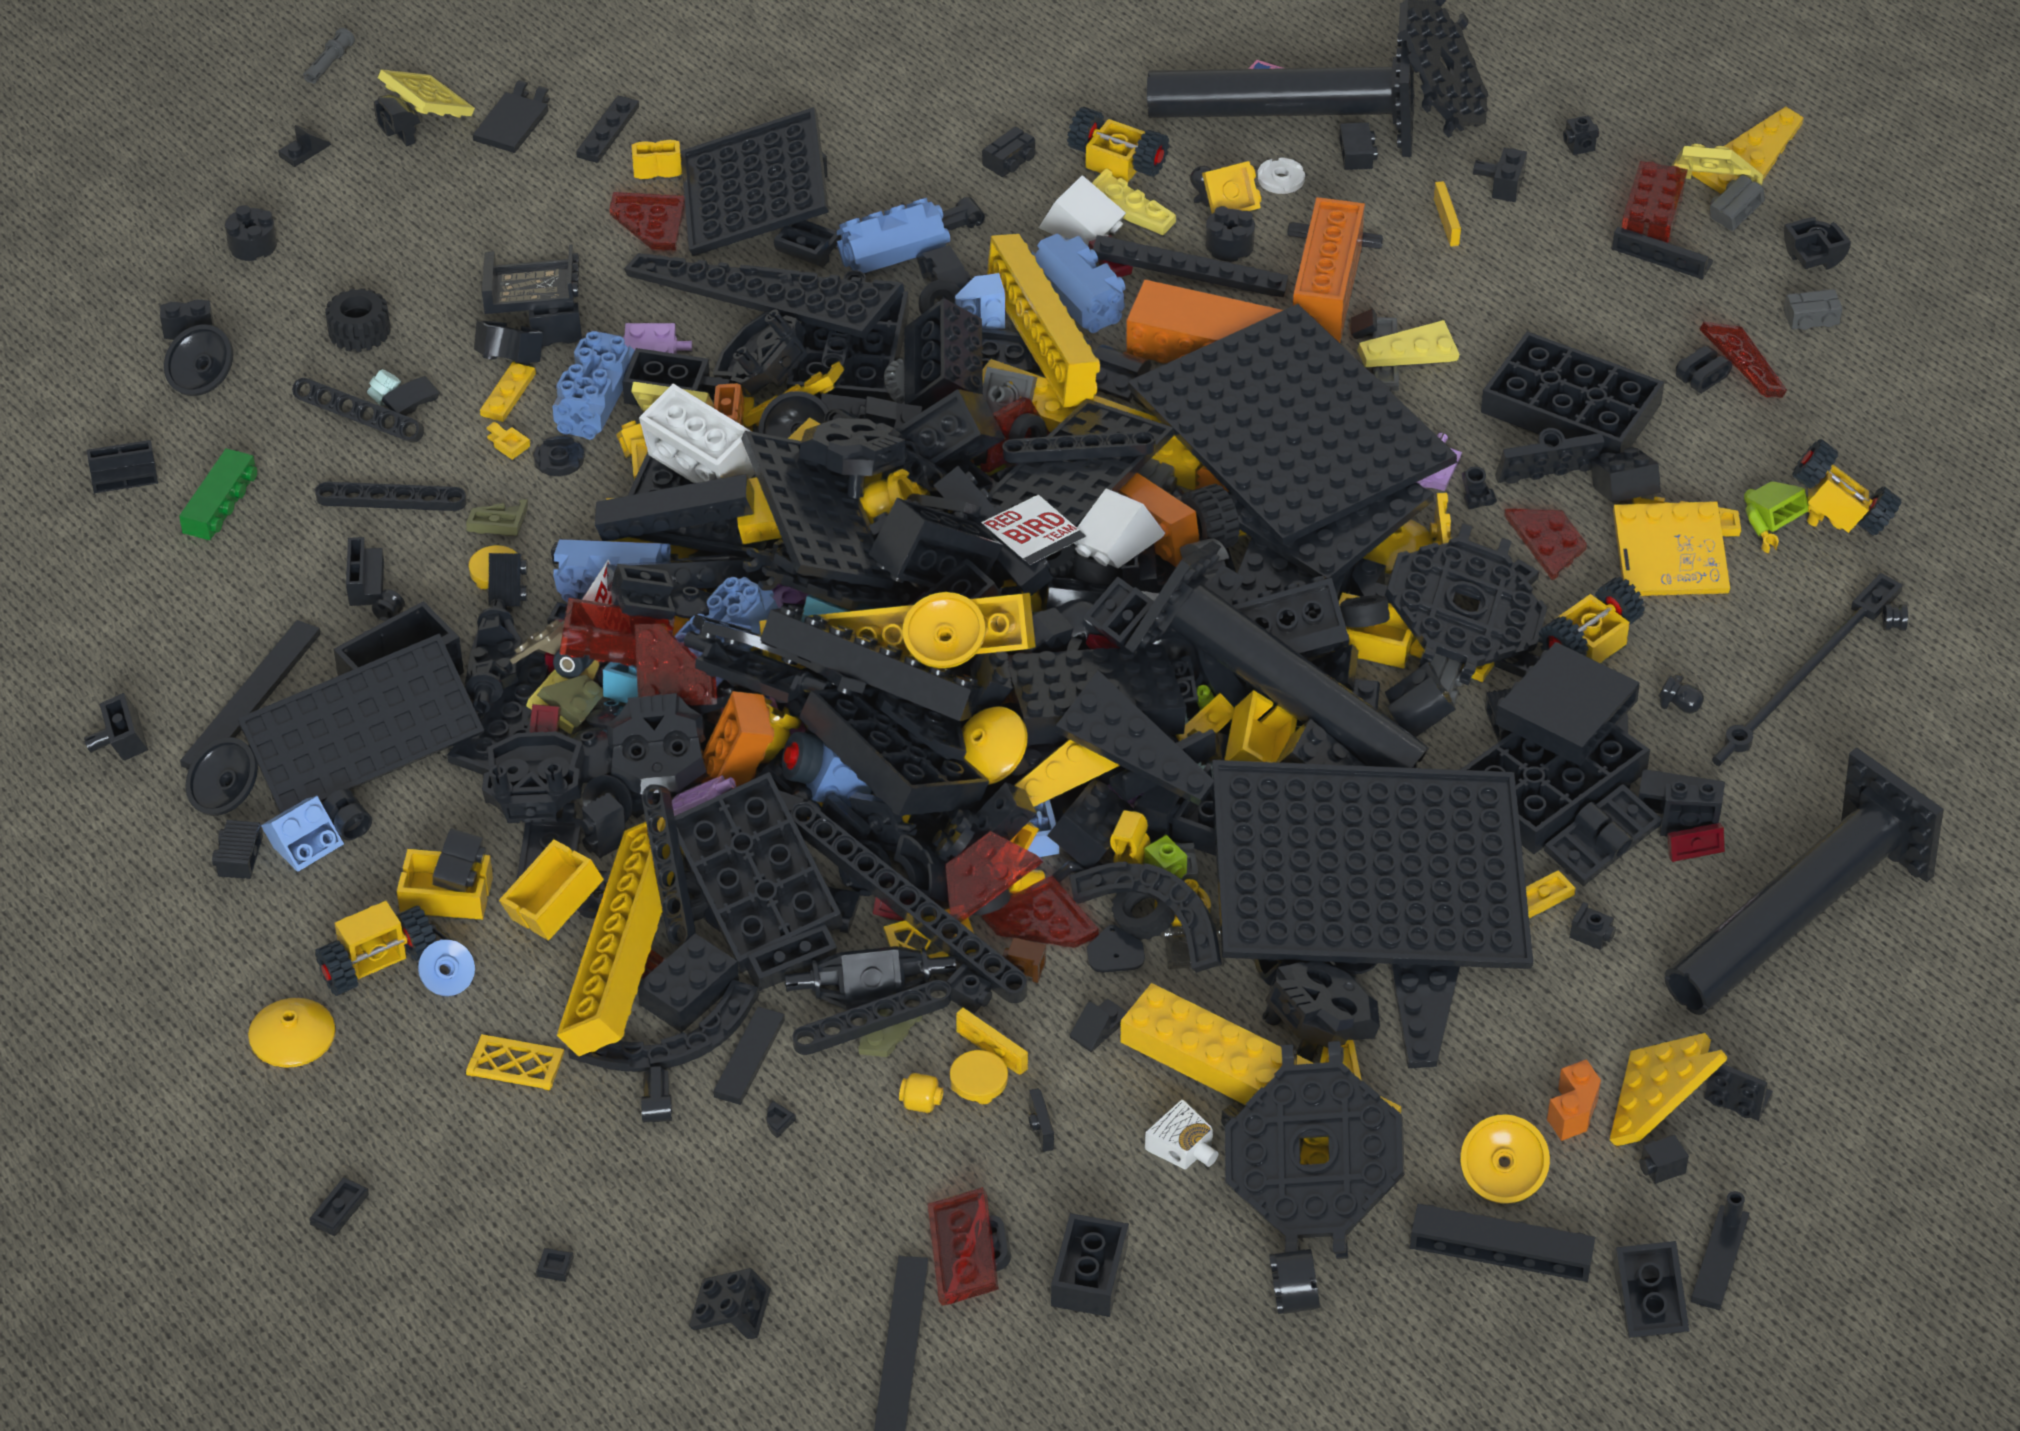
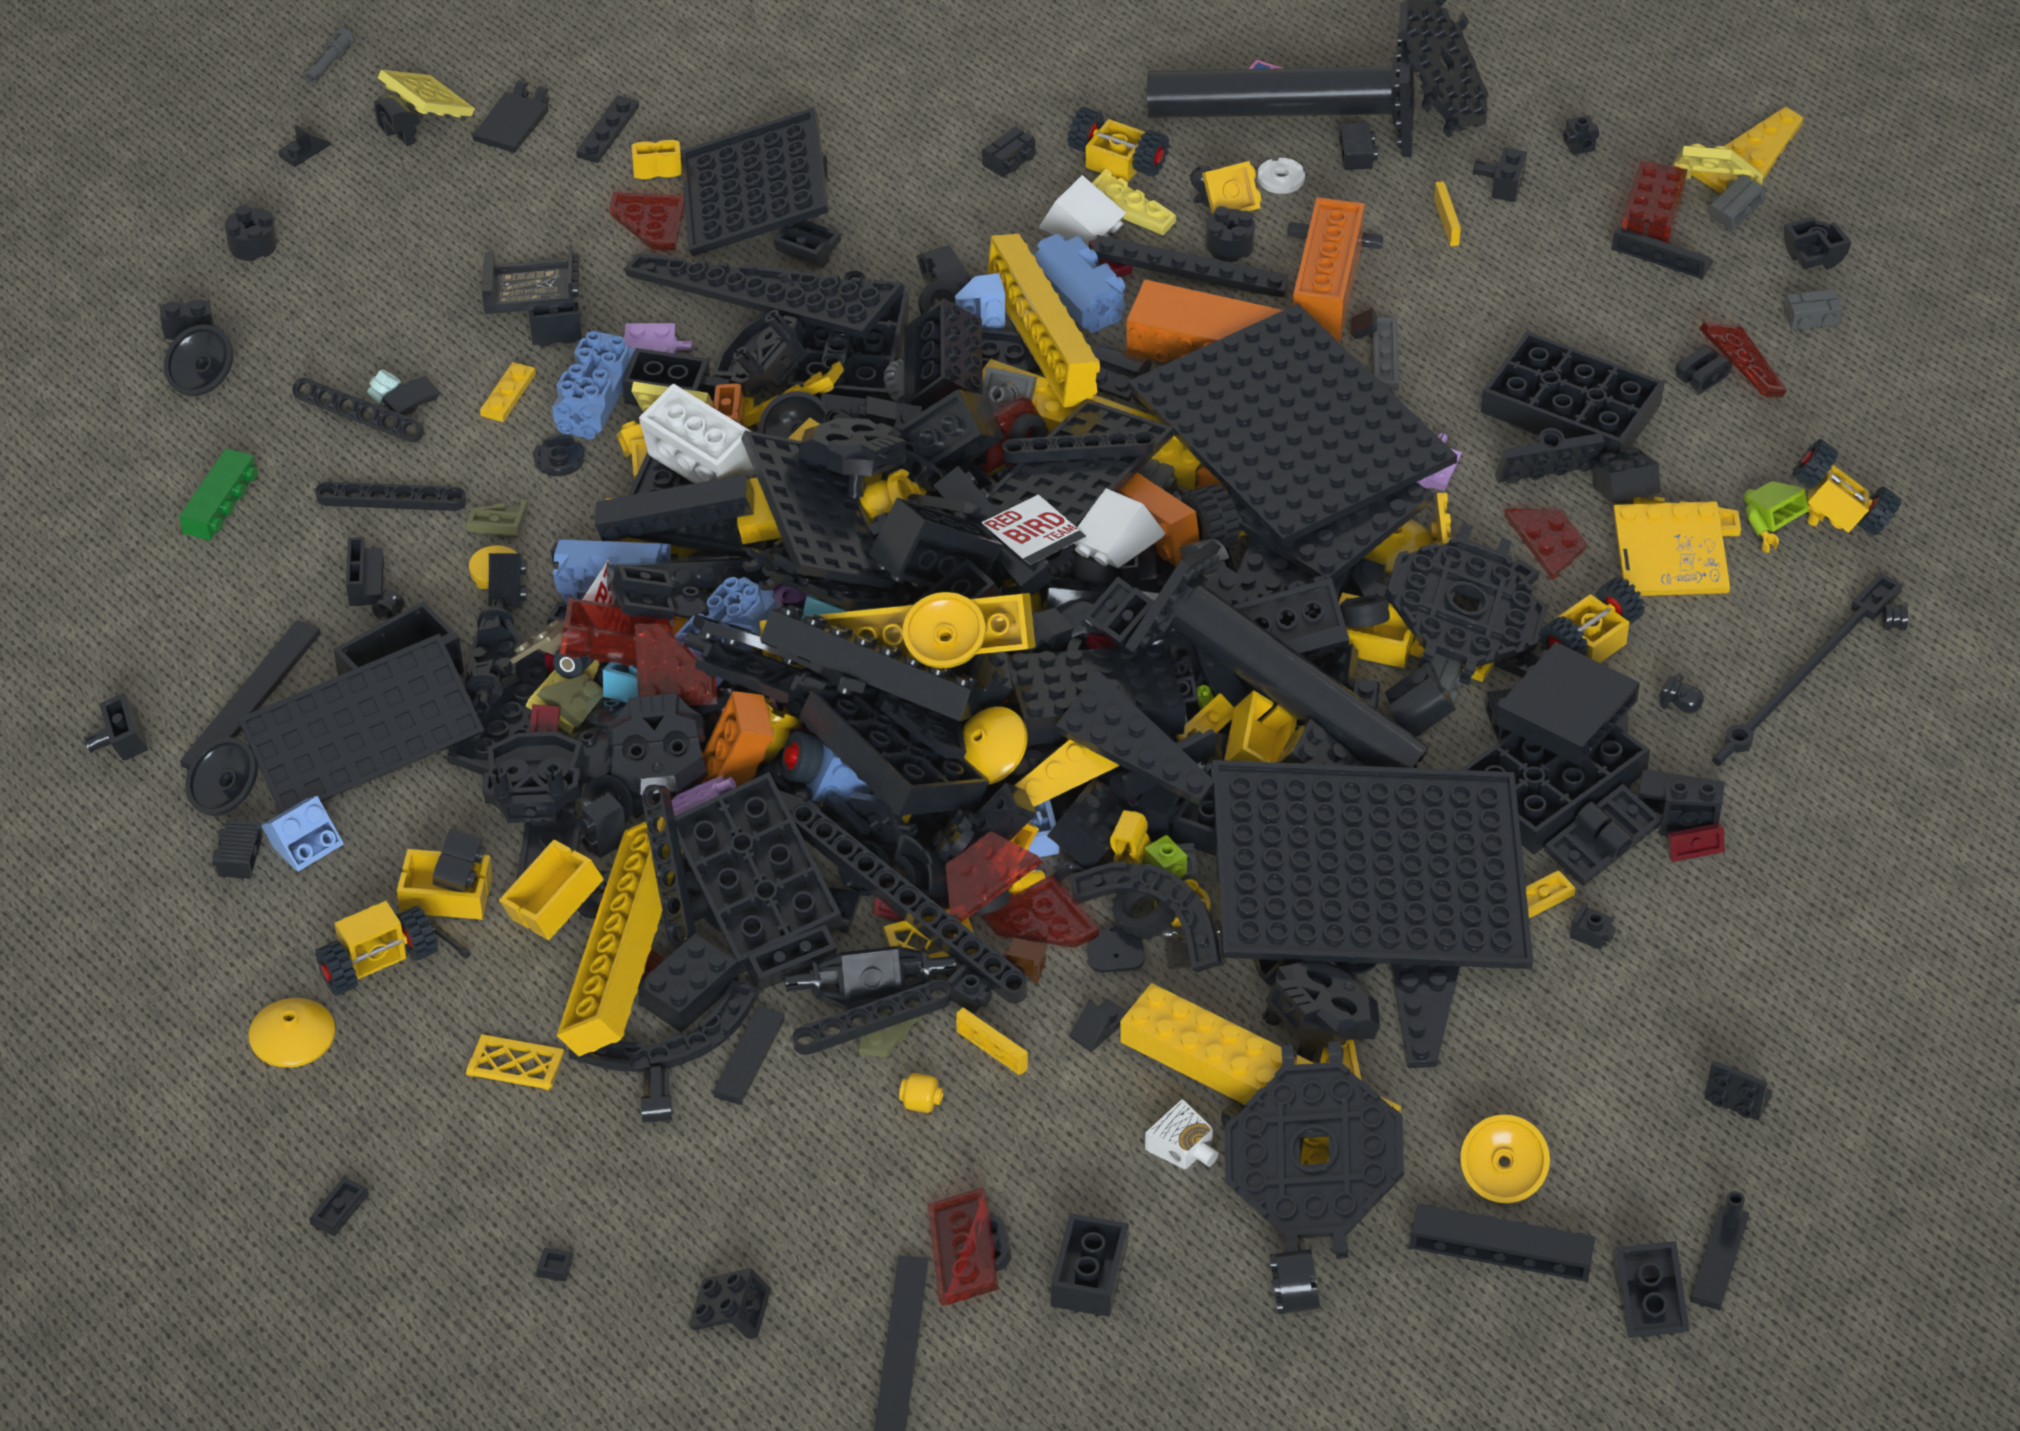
(122, 466): black piece -> none
(347, 814): black wheel -> none
(358, 319): black tyre -> none
(458, 961): light blue dish -> none
(497, 340): black brick -> none
(508, 442): yellow plate -> none
(779, 1118): black tile -> none
(892, 237): medium blue brick -> none
(964, 213): black piece -> none
(978, 1076): yellow tile -> none
(1040, 1120): black plate -> none
(1413, 346): light yellow wing -> none
(1476, 488): black plate -> none
(1573, 1109): orange brick -> none
(1659, 1081): yellow wing -> none
(1663, 1159): black brick -> none
(1877, 821): black piece -> none

